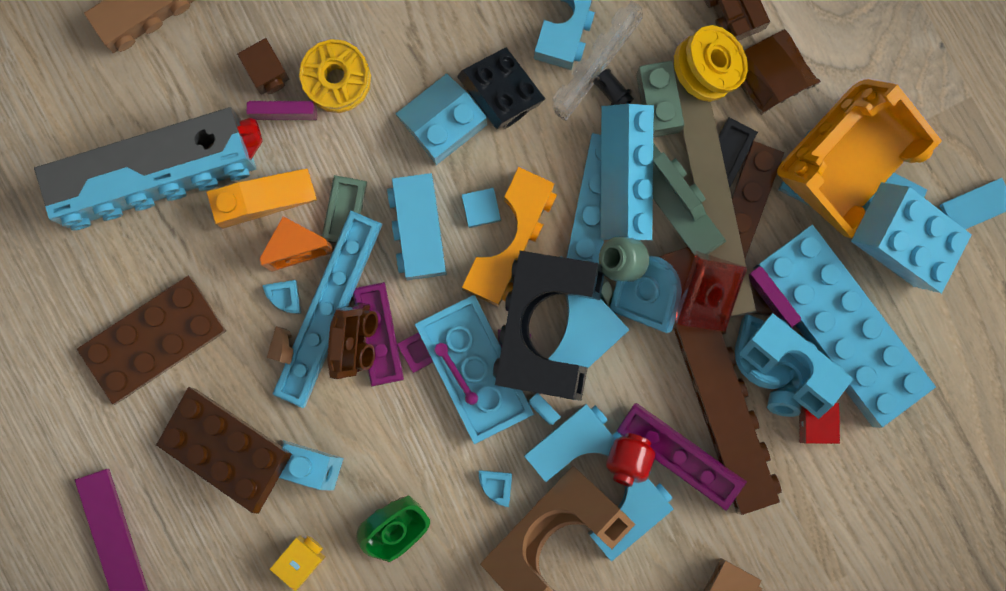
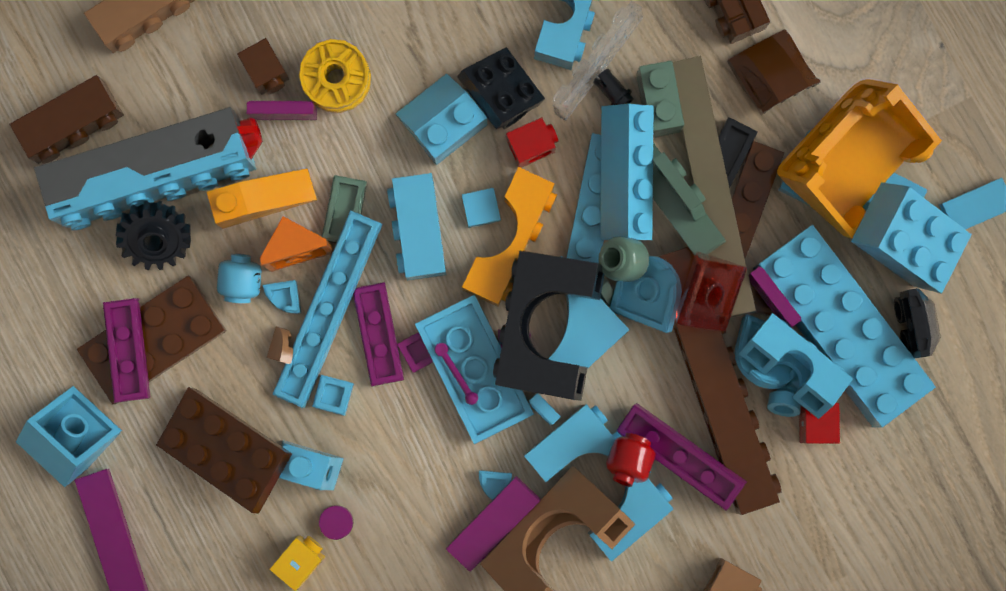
(67, 120): none -> reddish brown brick
(67, 435): none -> medium azure slope
(126, 350): none -> magenta tile
(153, 234): none -> black gear
(239, 279): none -> medium azure head
(333, 395): none -> medium azure tile
(336, 522): none -> magenta tile
(347, 340): reddish brown slope -> none
(392, 529): green piece -> none
(493, 523): none -> magenta tile
(532, 142): none -> red brick
(710, 63): yellow wheel -> none
(921, 321): none -> black slope

